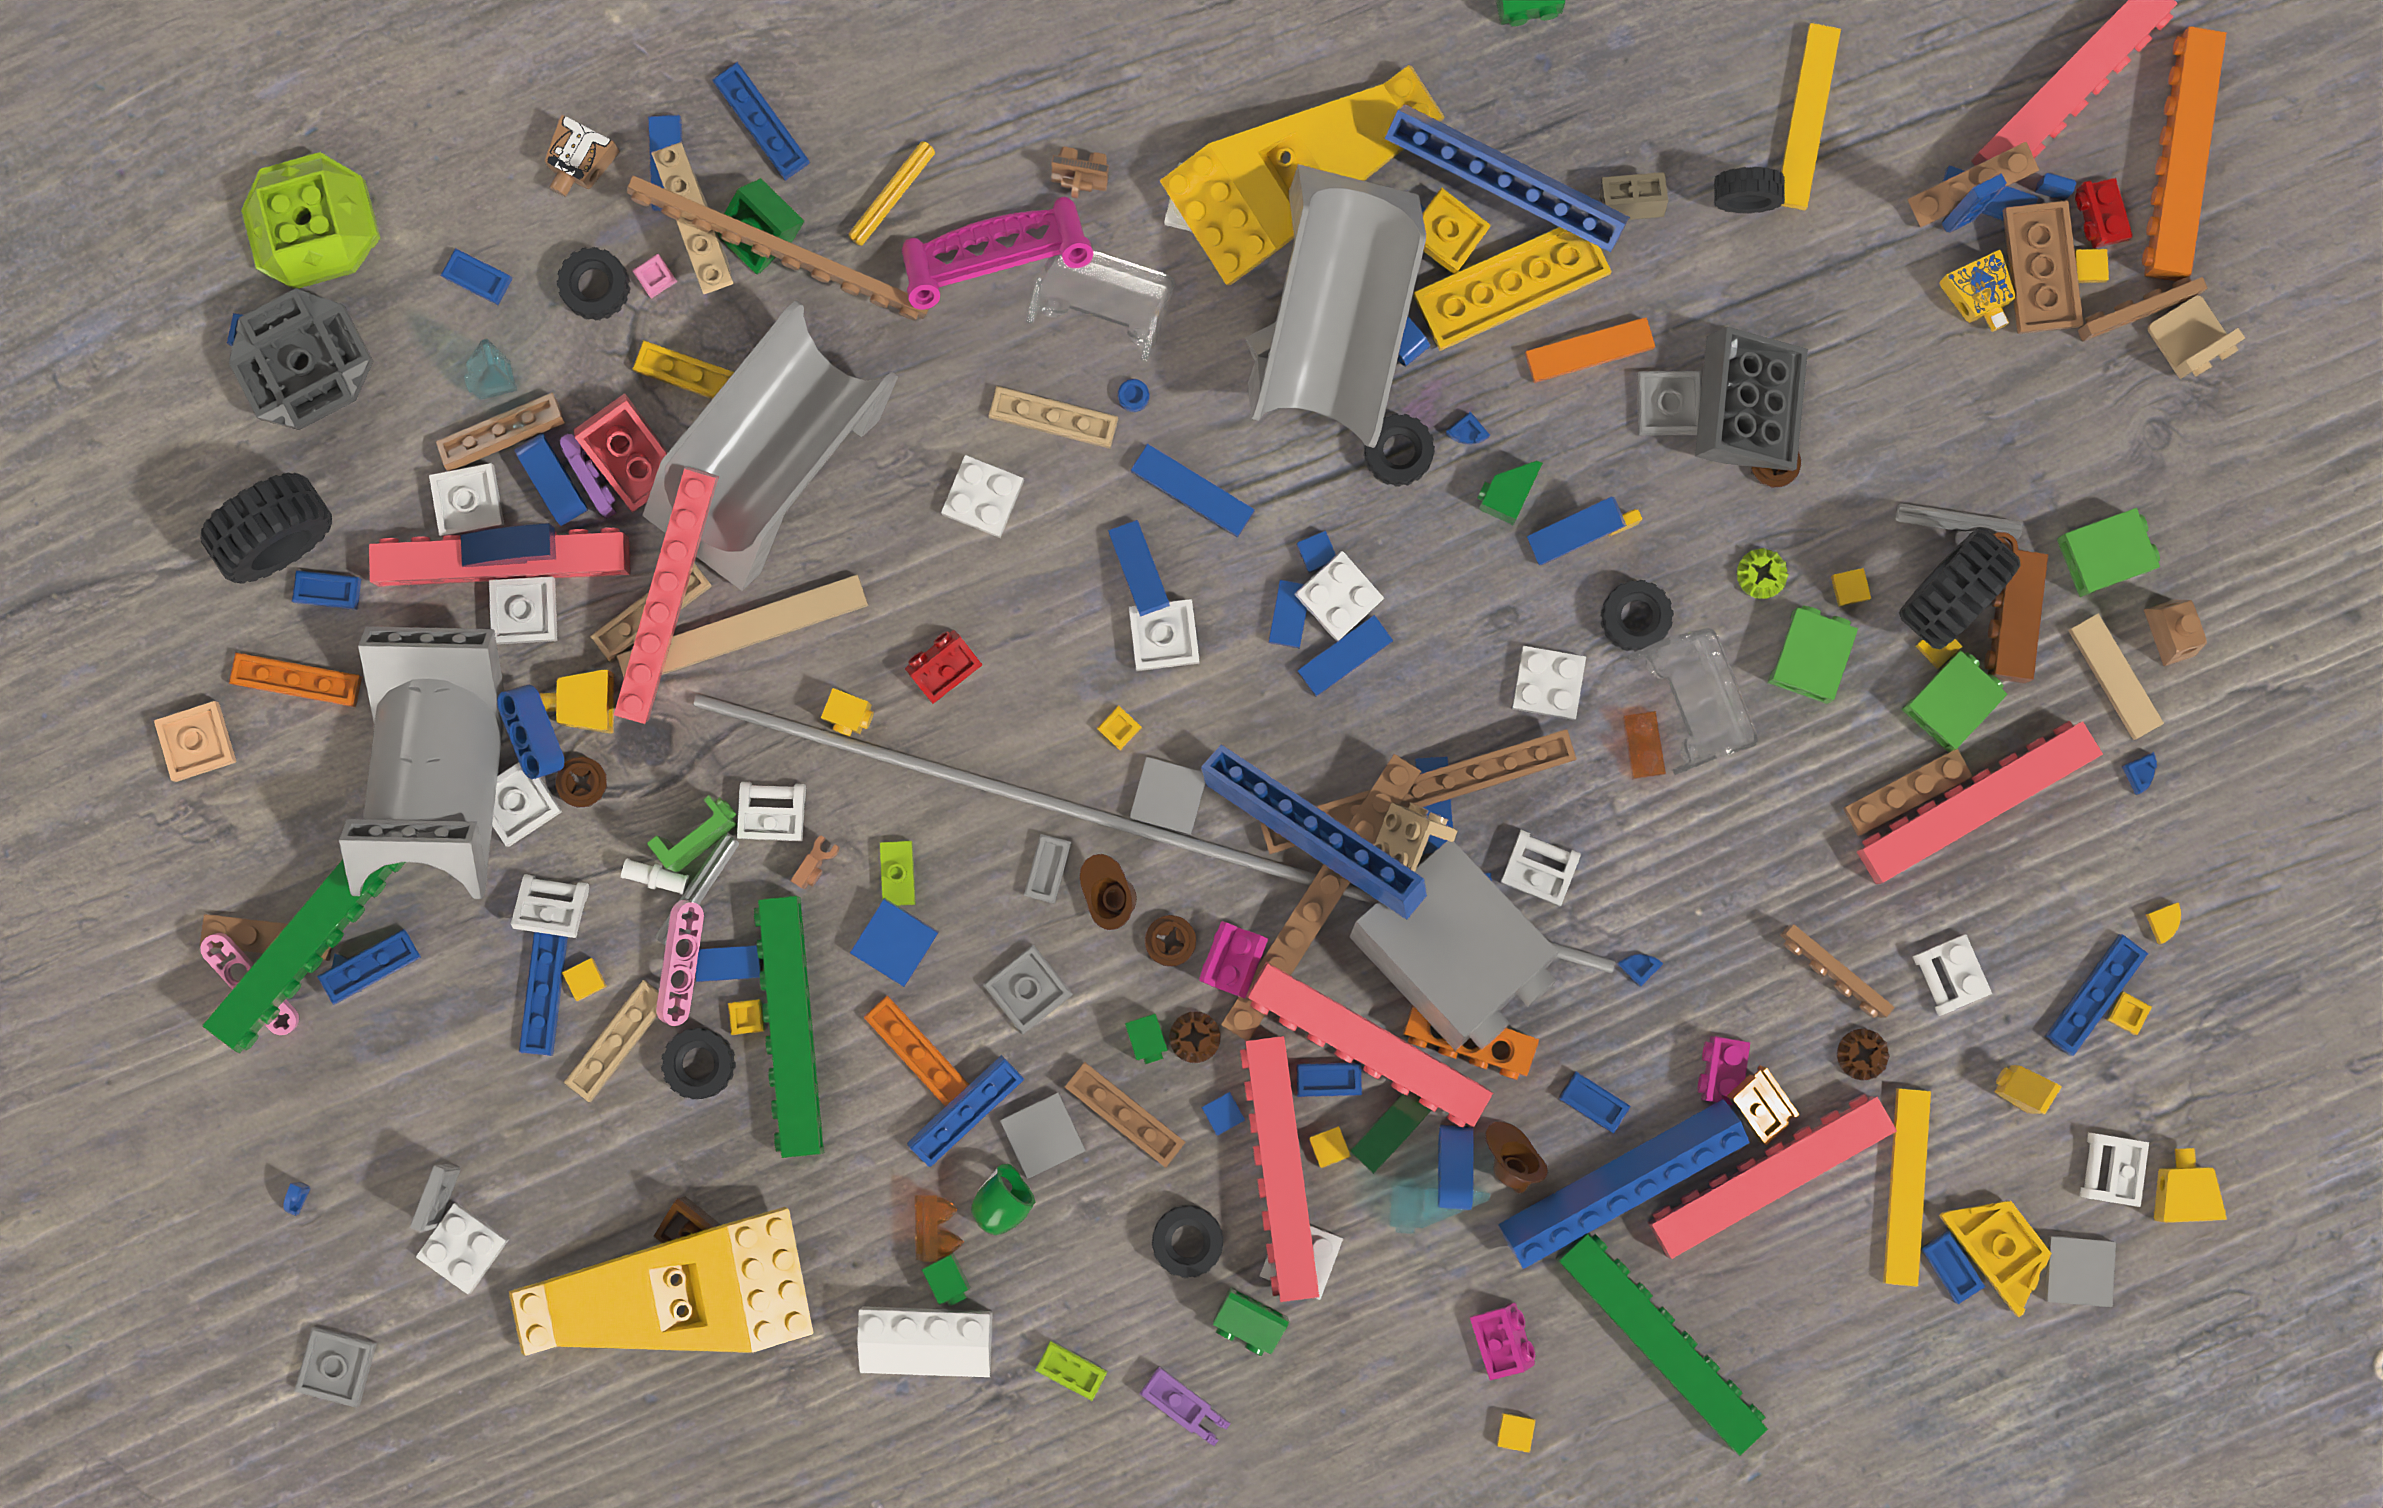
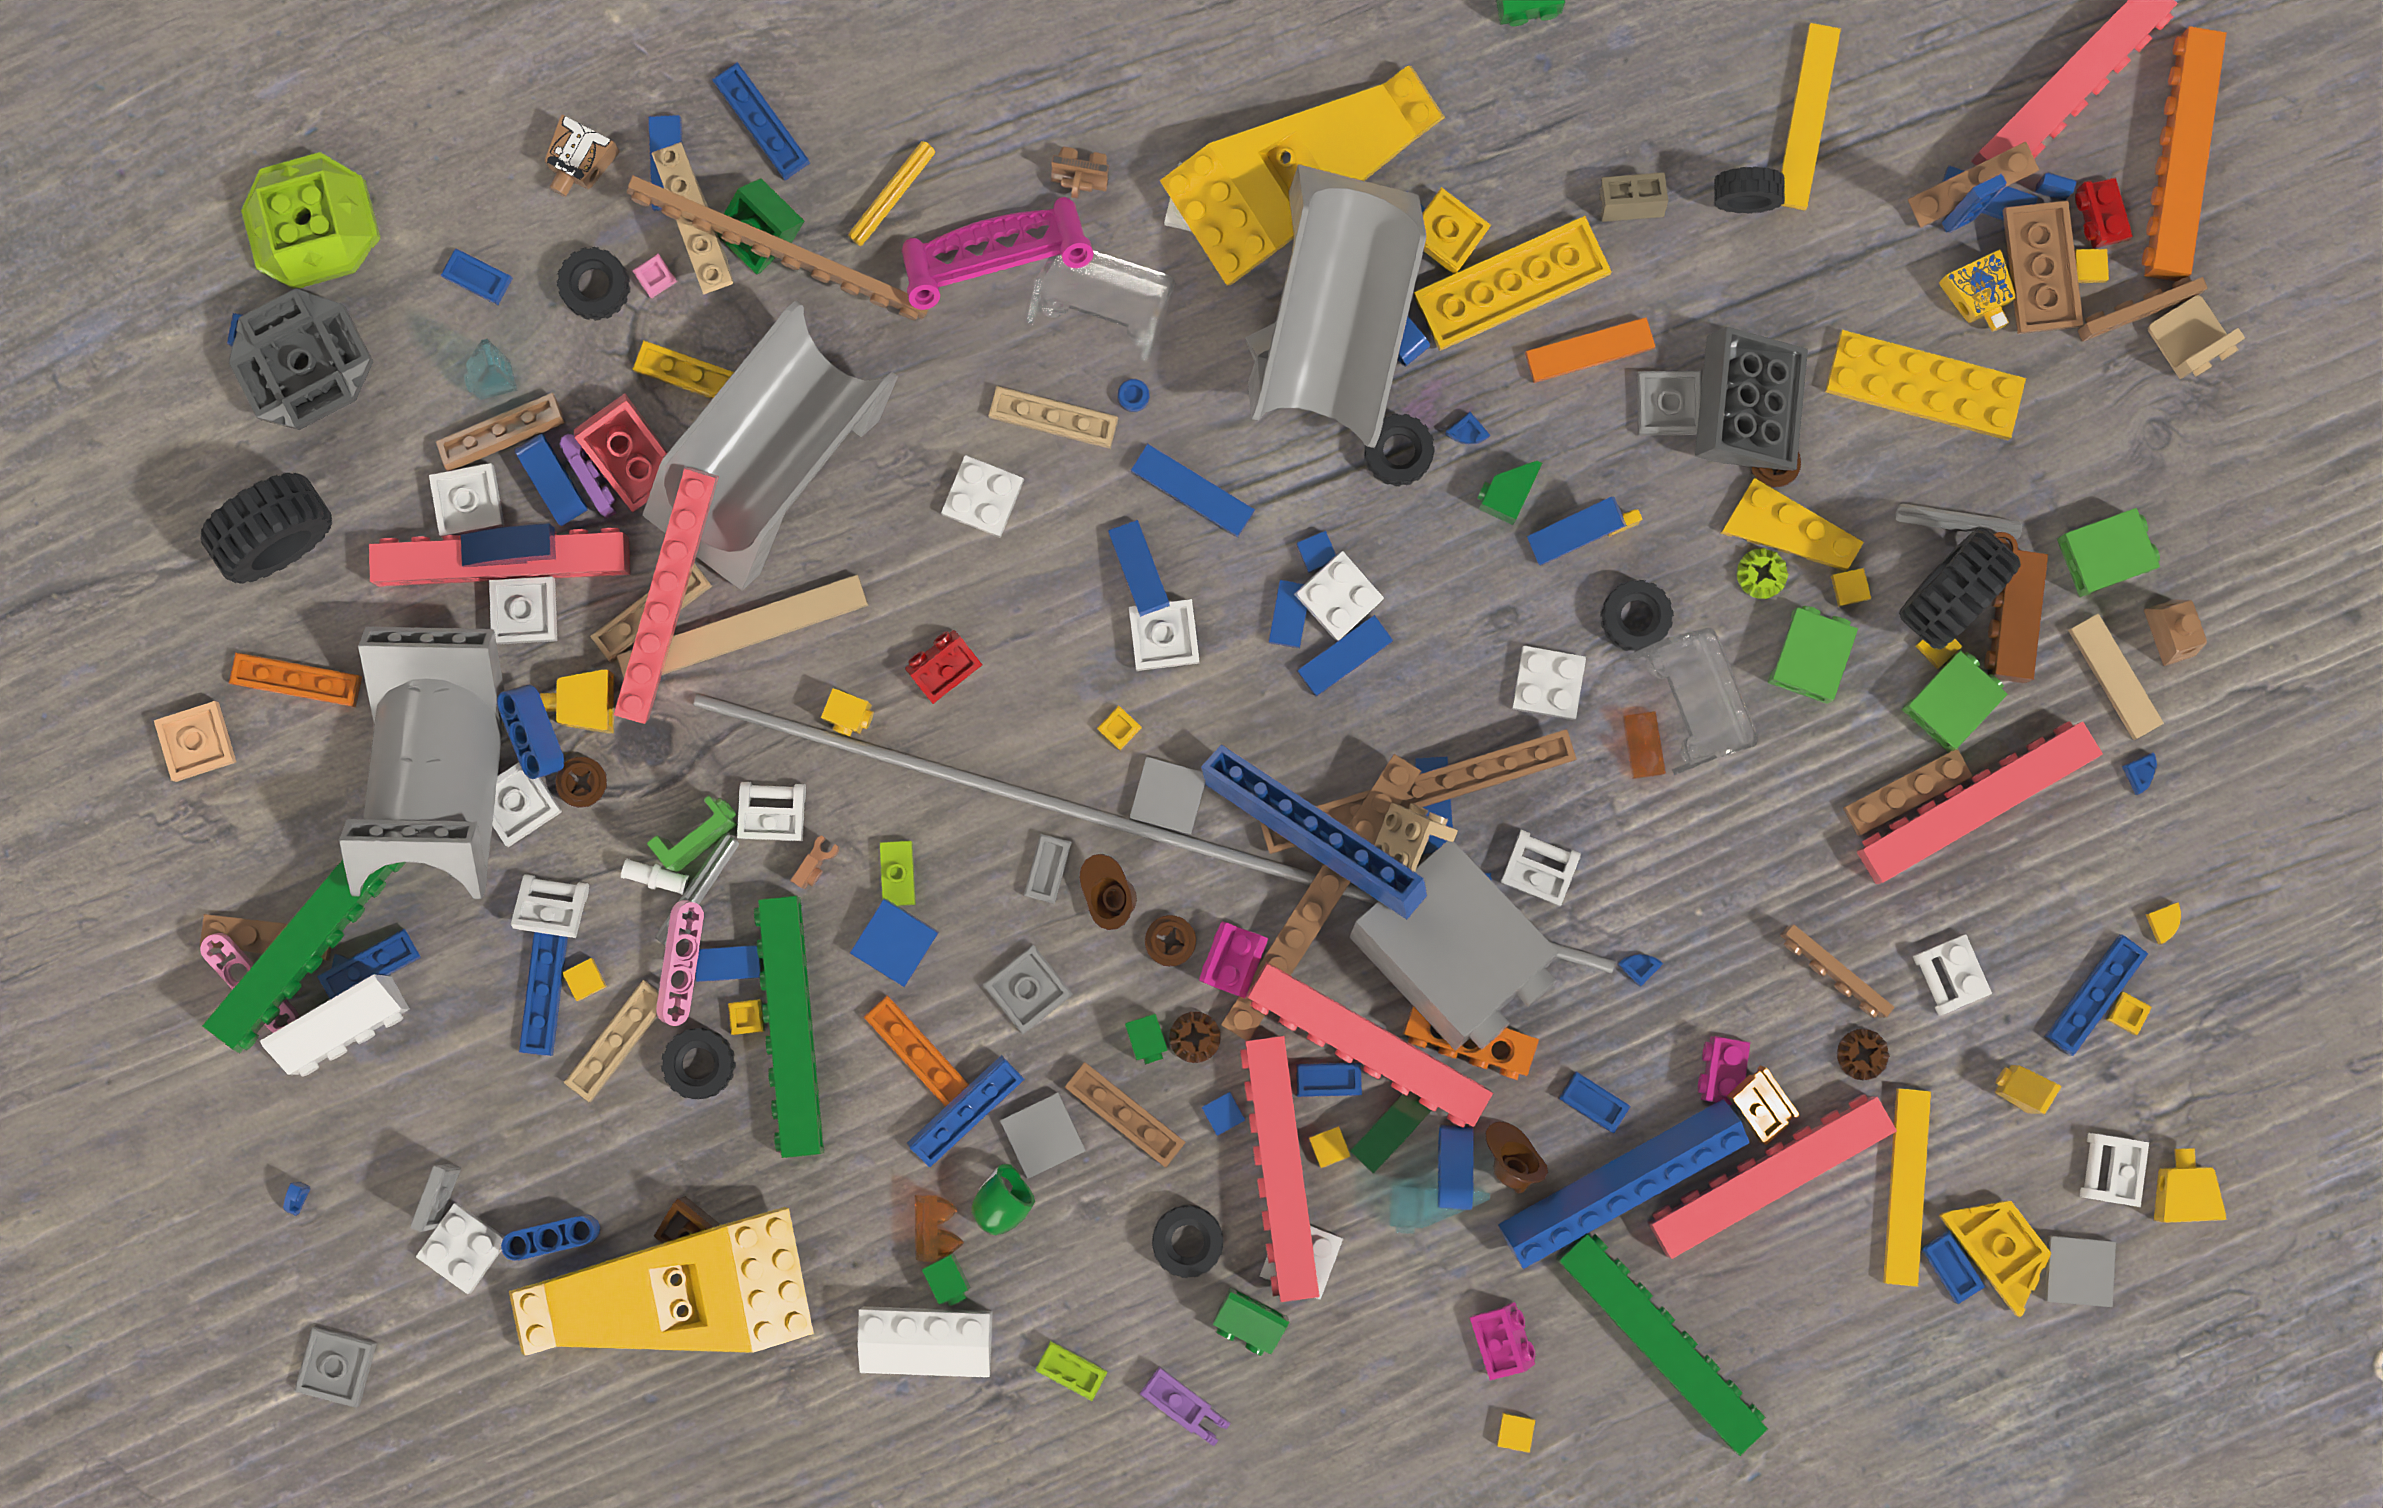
(326, 590): blue tile -> none
(336, 1024): none -> white slope
(535, 1237): none -> blue beam
(1507, 177): blue brick -> none
(1781, 523): none -> yellow wing
(1925, 385): none -> yellow plate

